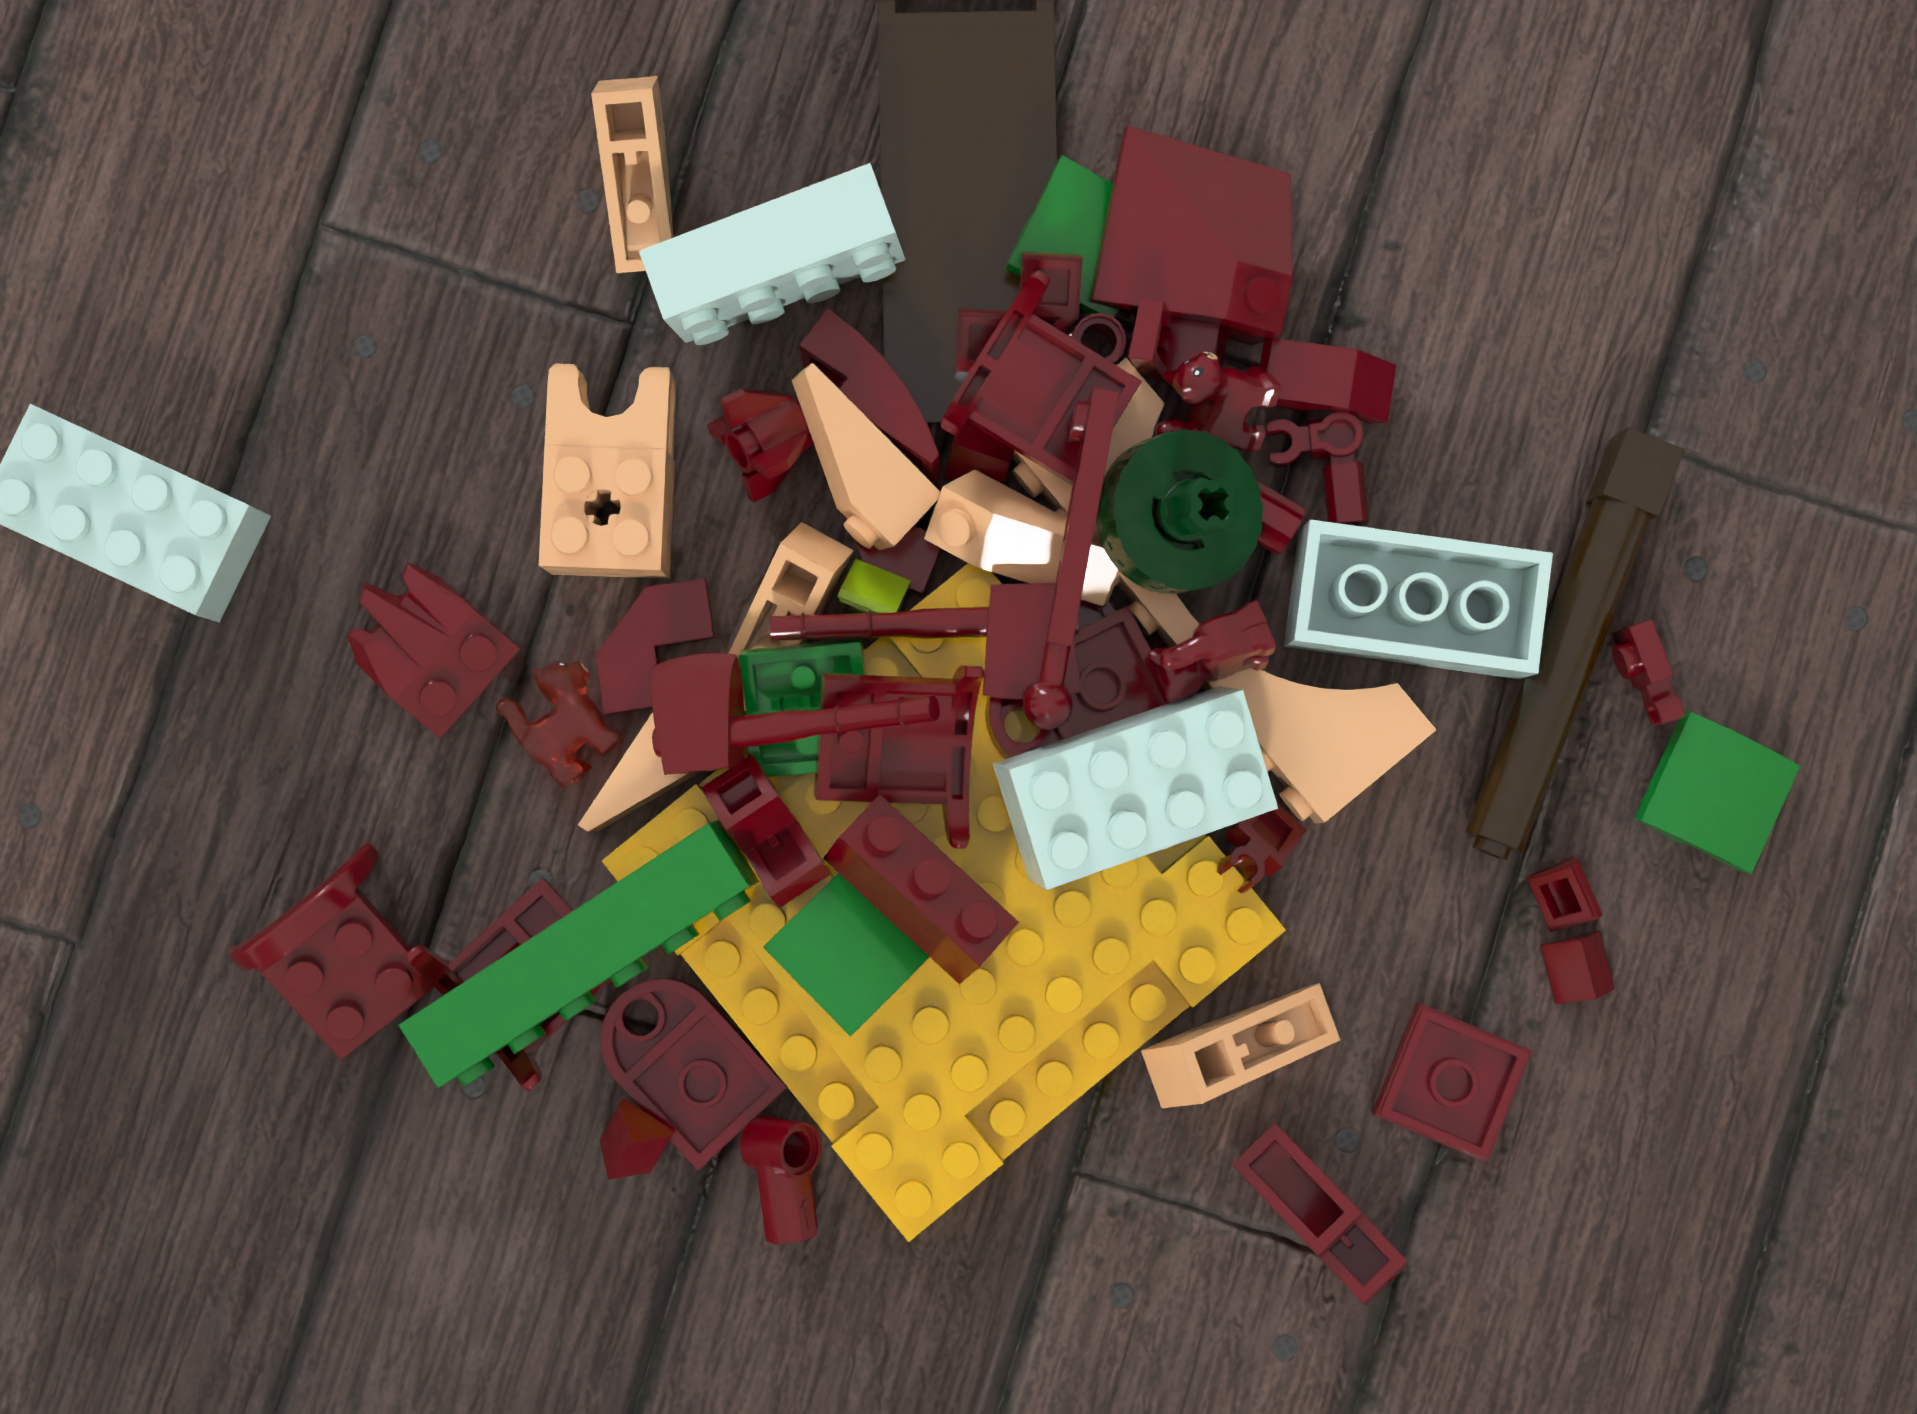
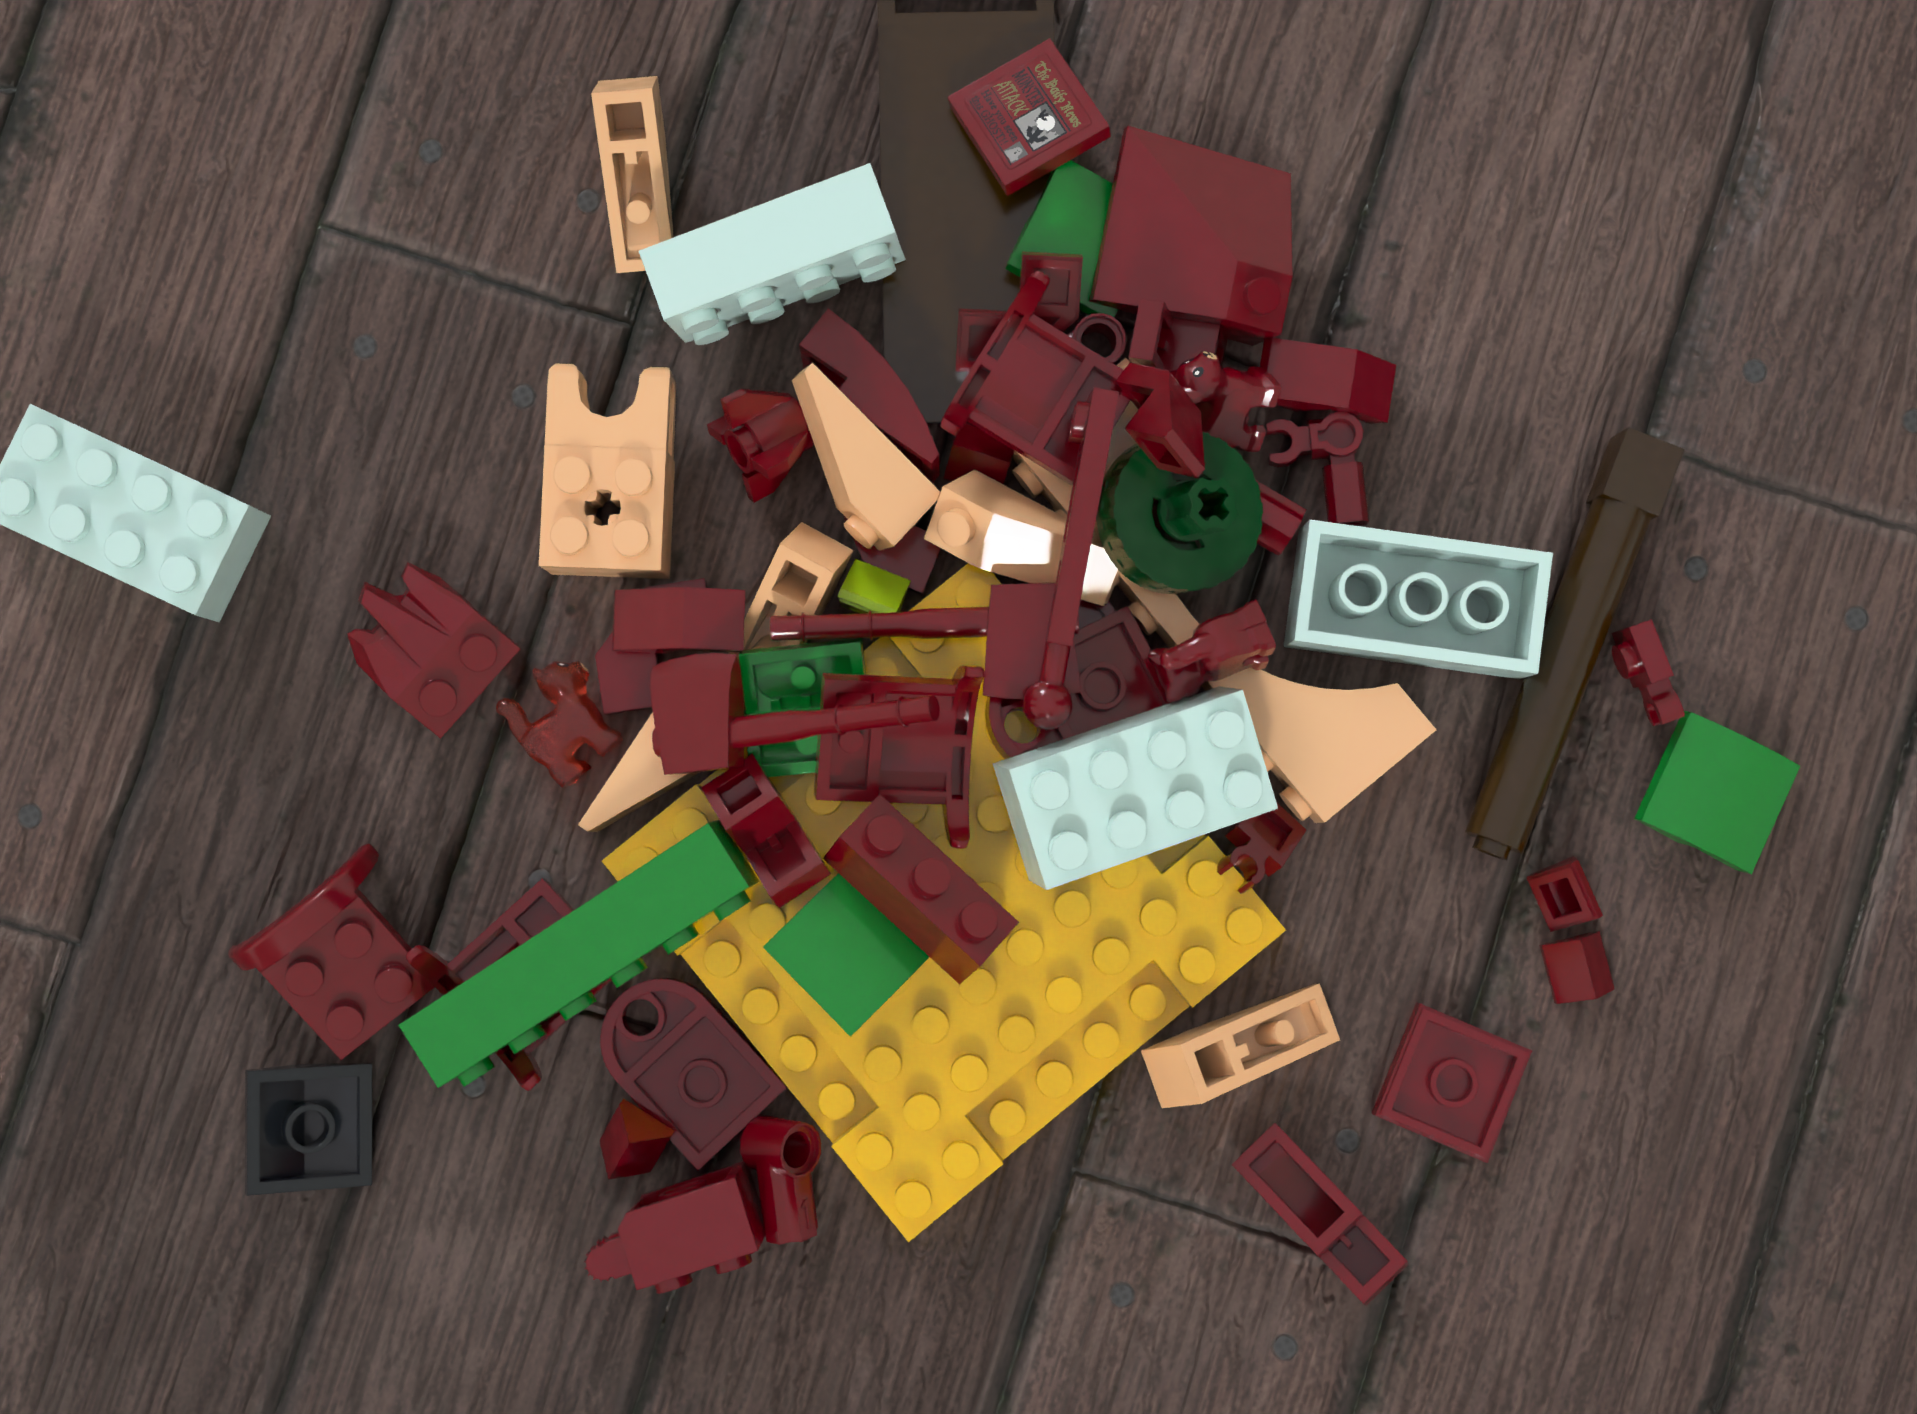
(308, 1127): none -> black slope
(678, 620): none -> dark red slope
(684, 1230): none -> dark red hinge
(1029, 116): none -> dark red tile
(1166, 420): none -> dark red slope

